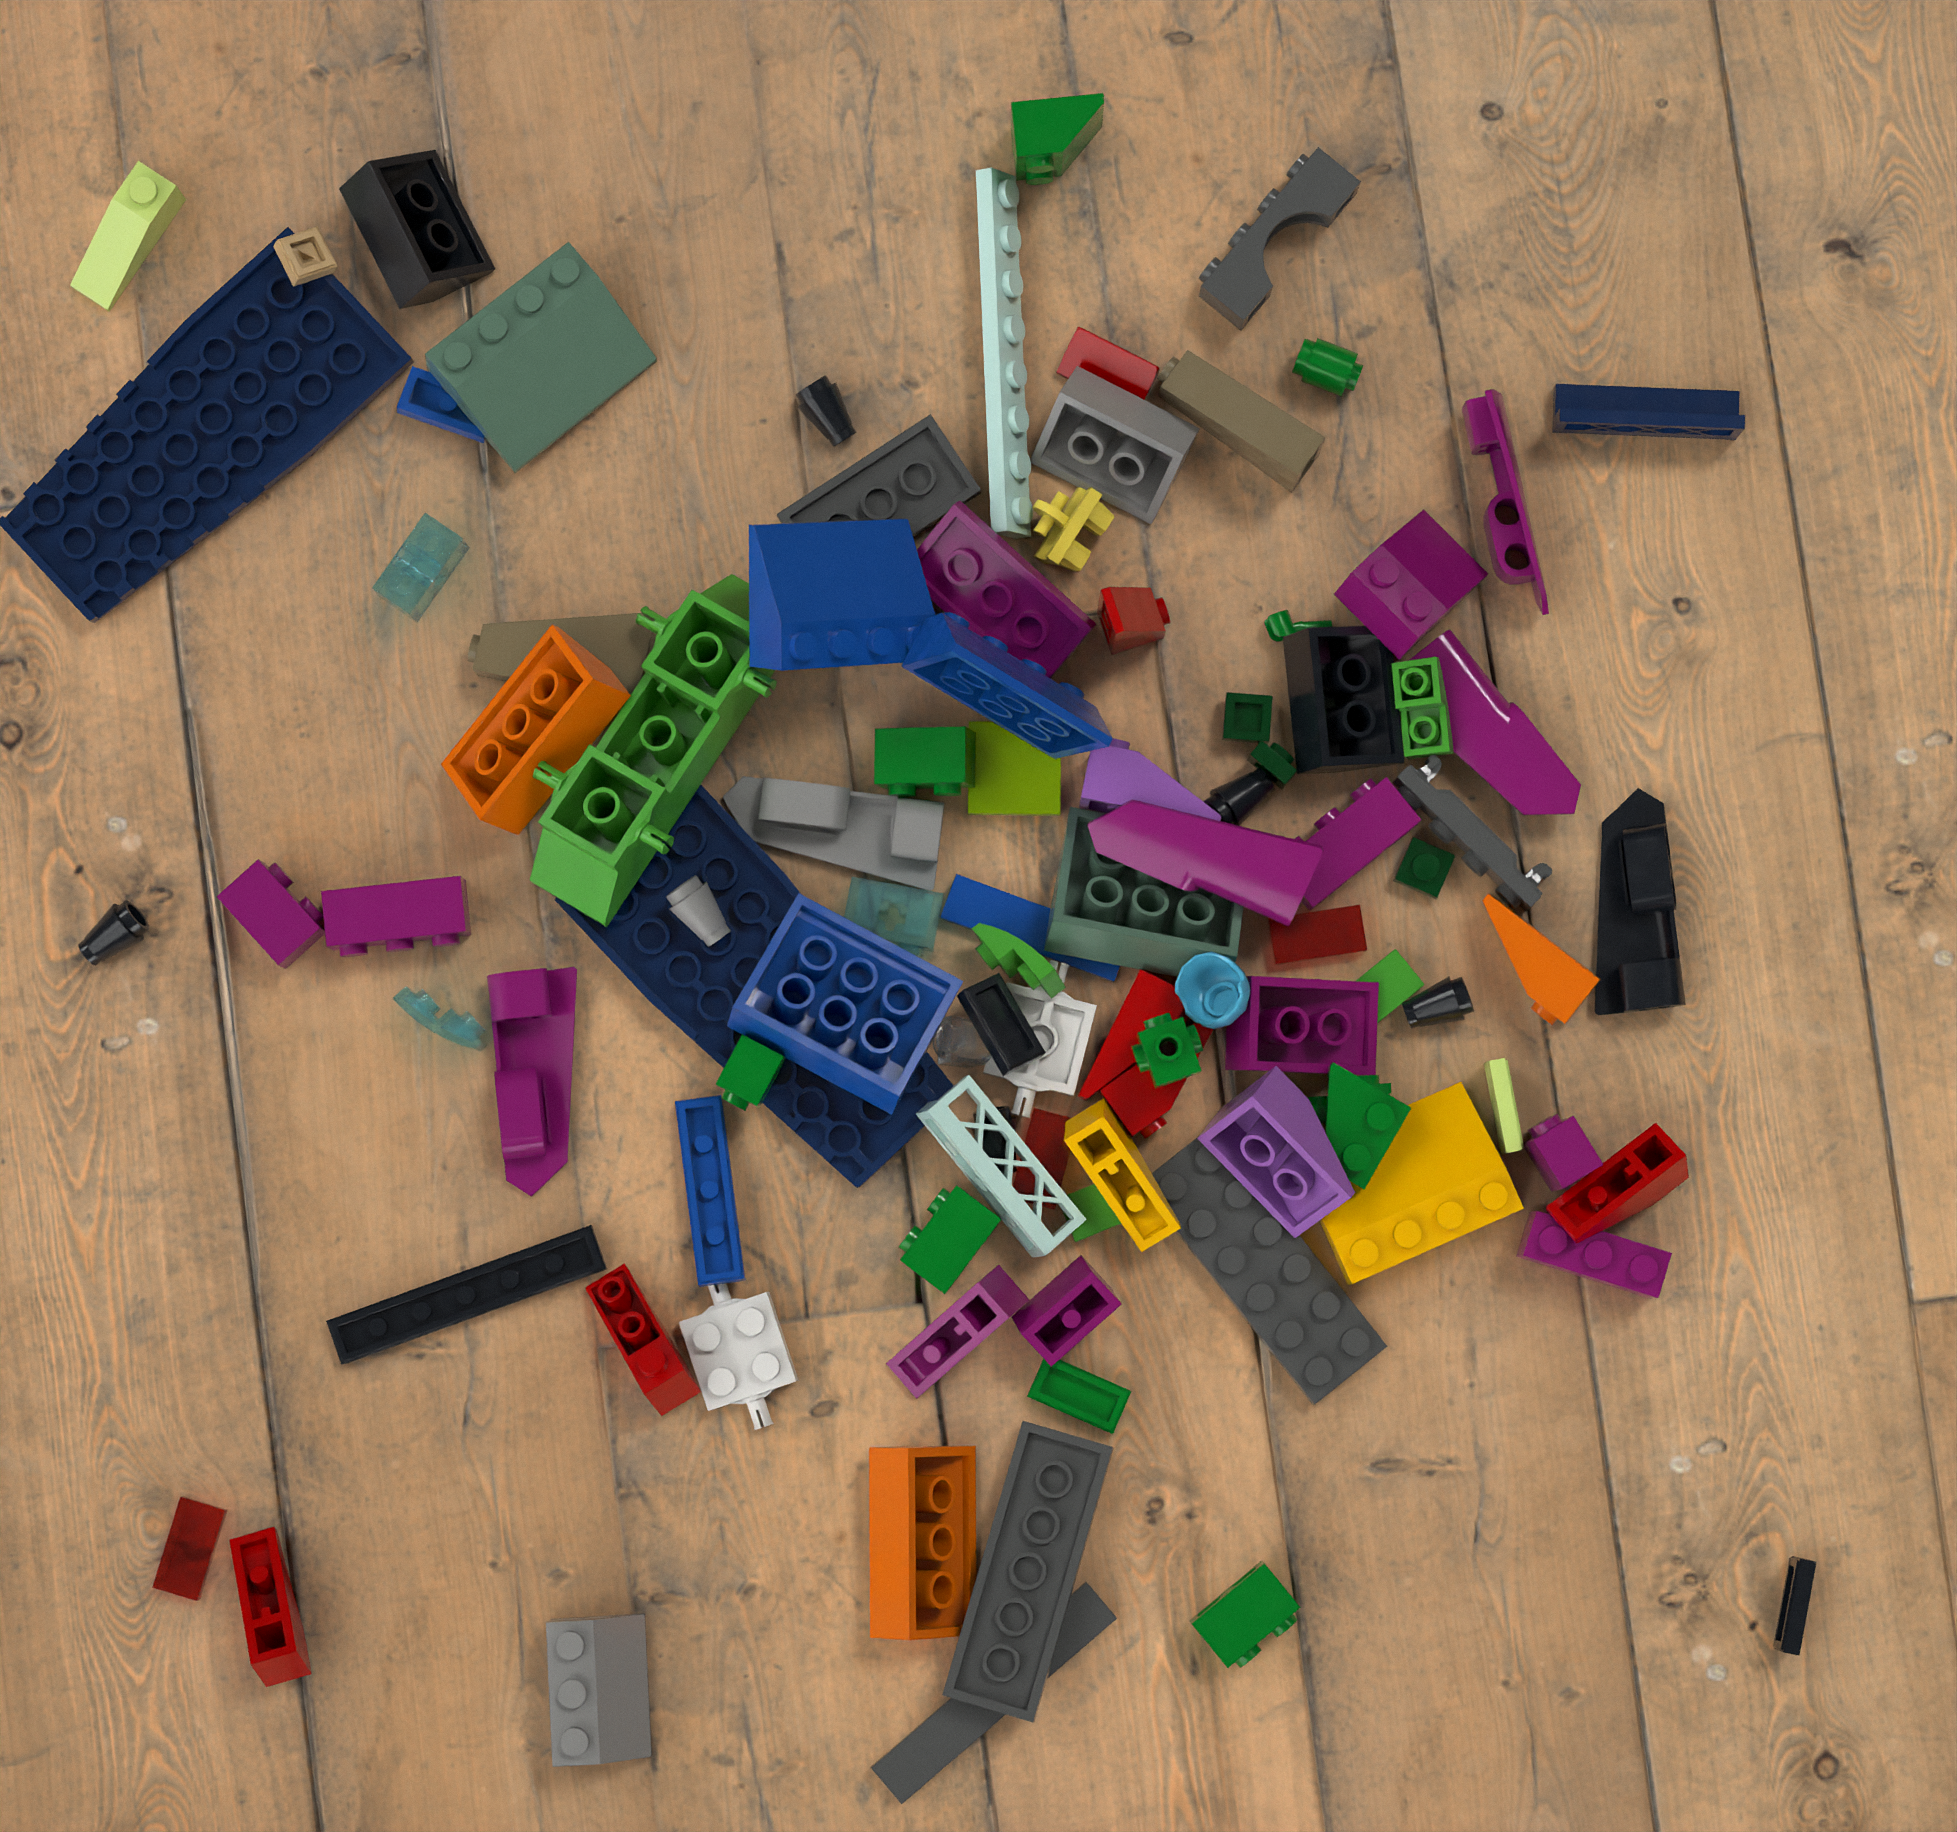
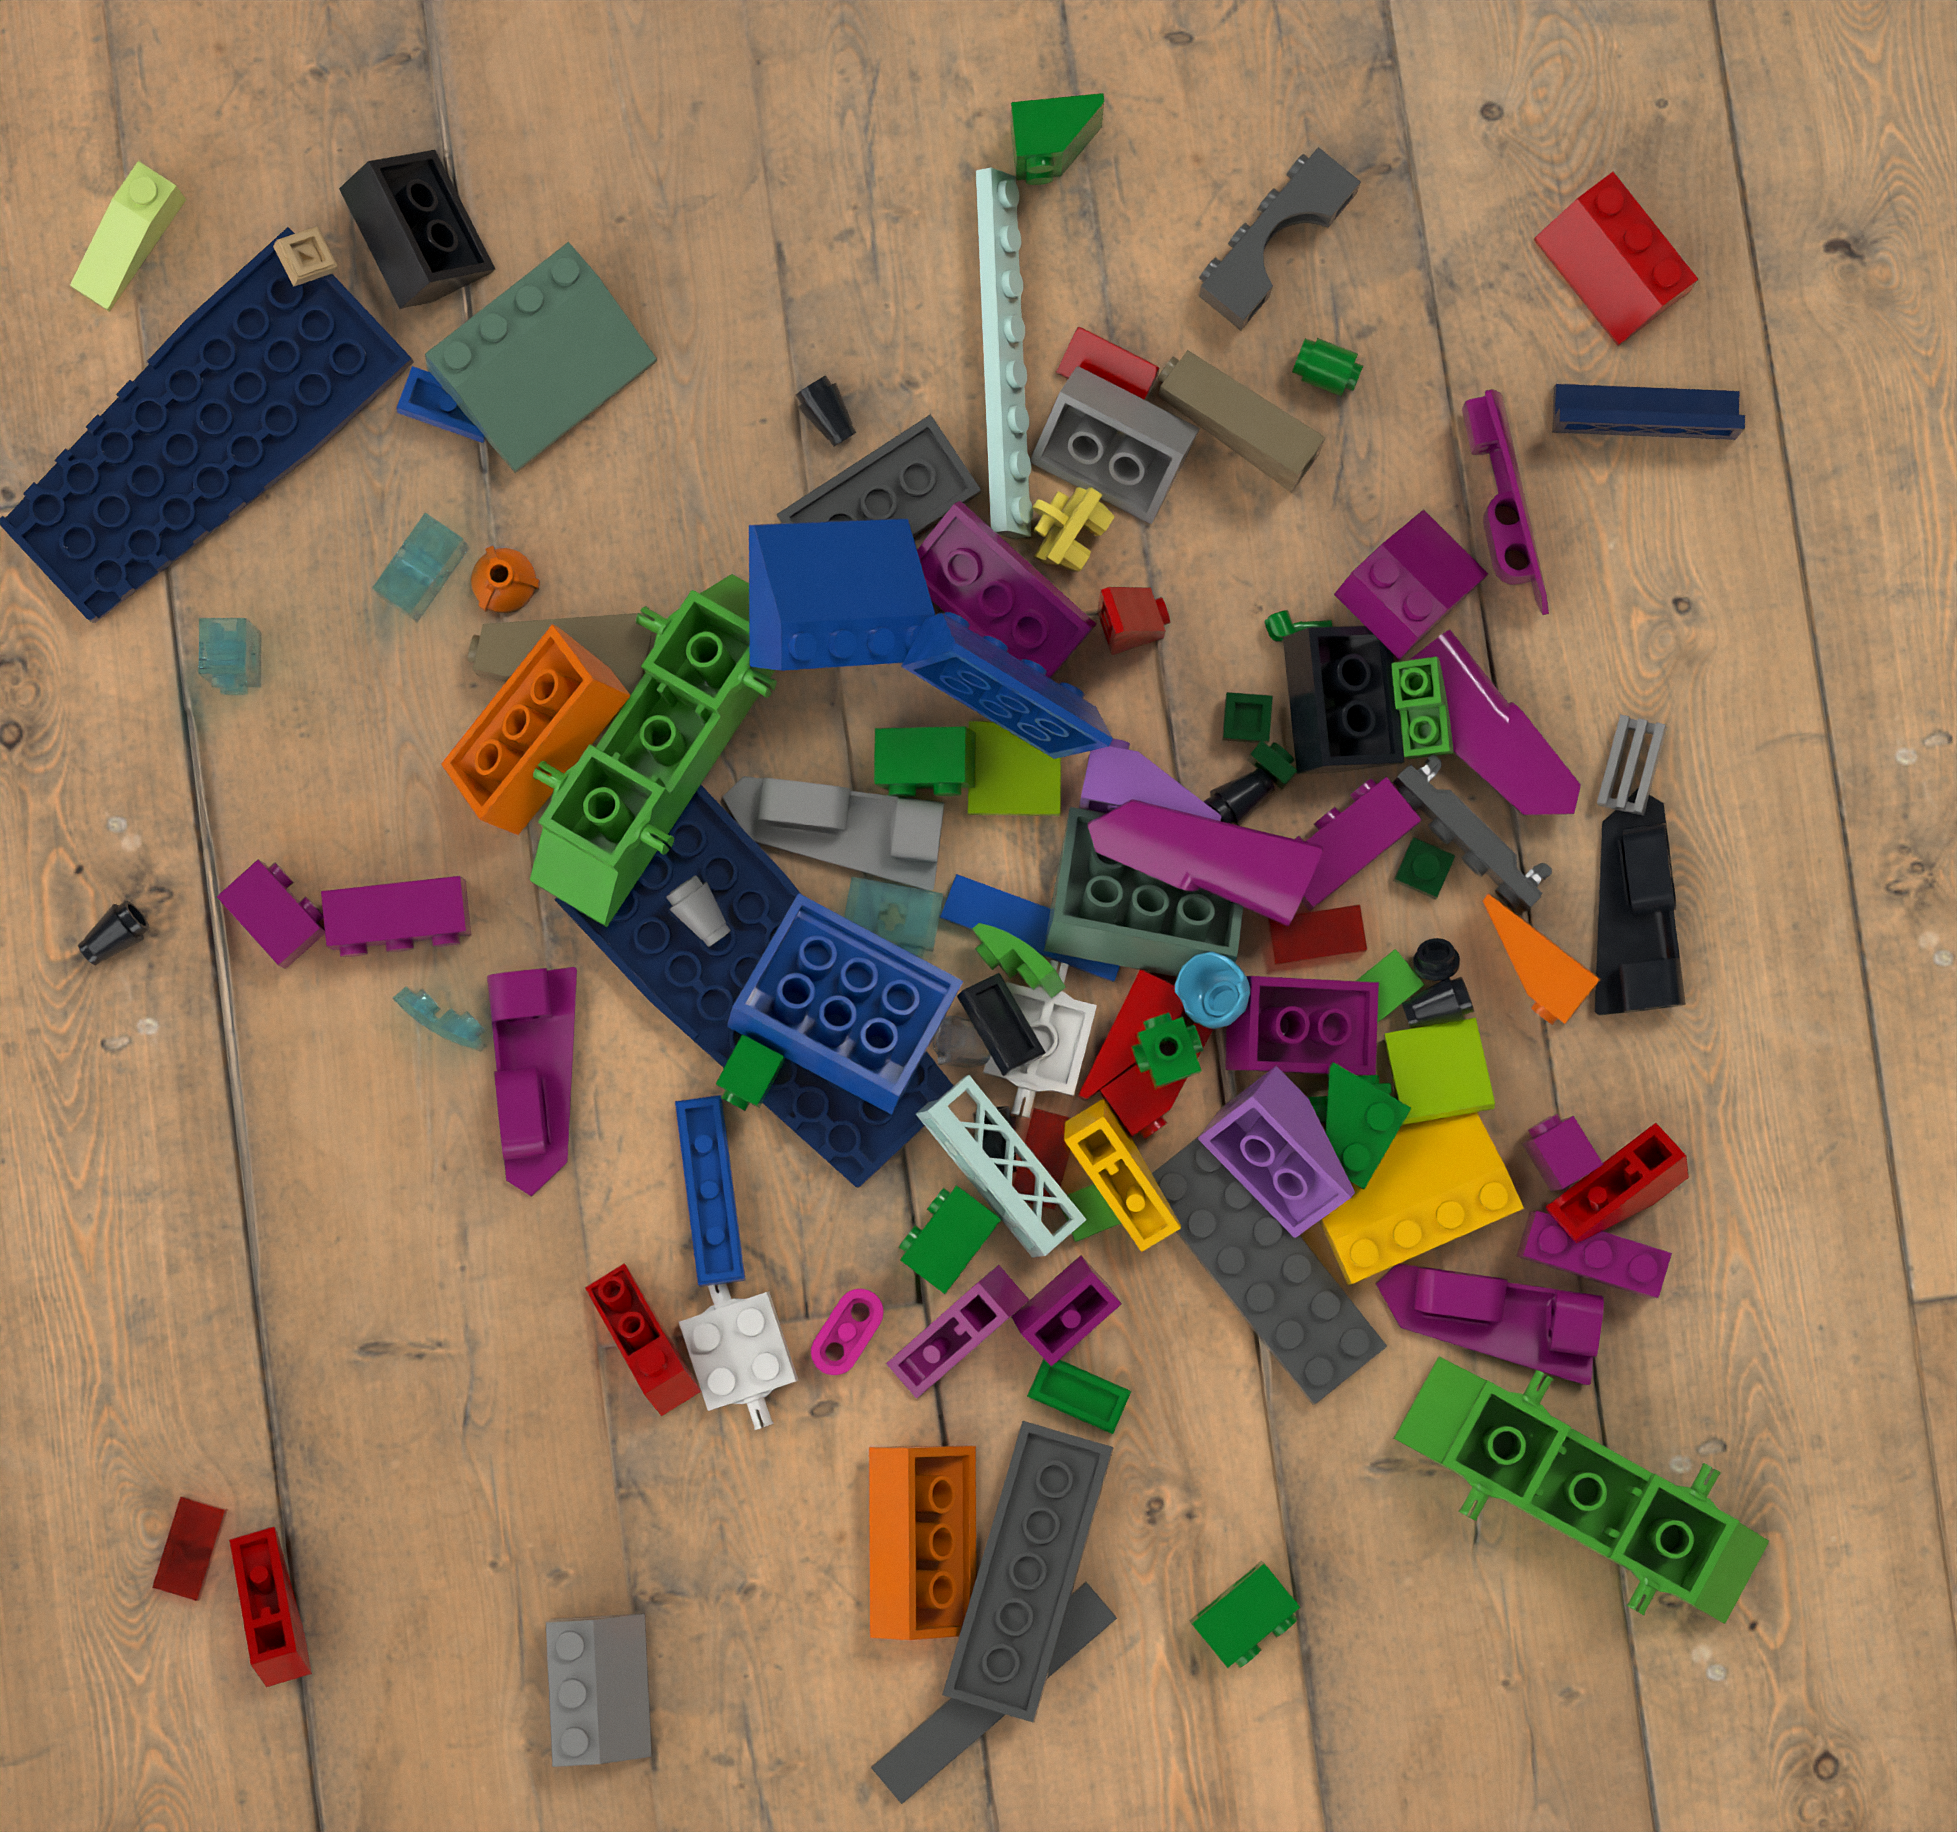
(230, 654): none -> clear light blue brick
(466, 1295): black tile -> none
(509, 594): none -> orange piece
(847, 1331): none -> dark pink plate
(1436, 960): none -> black plate
(1440, 1070): none -> lime tile
(1503, 1106): yellowish green tile -> none
(1506, 1320): none -> magenta panel
(1544, 1467): none -> bright green piece
(1616, 259): none -> red slope
(1640, 727): none -> light grey tile
(1794, 1605): black tile -> none

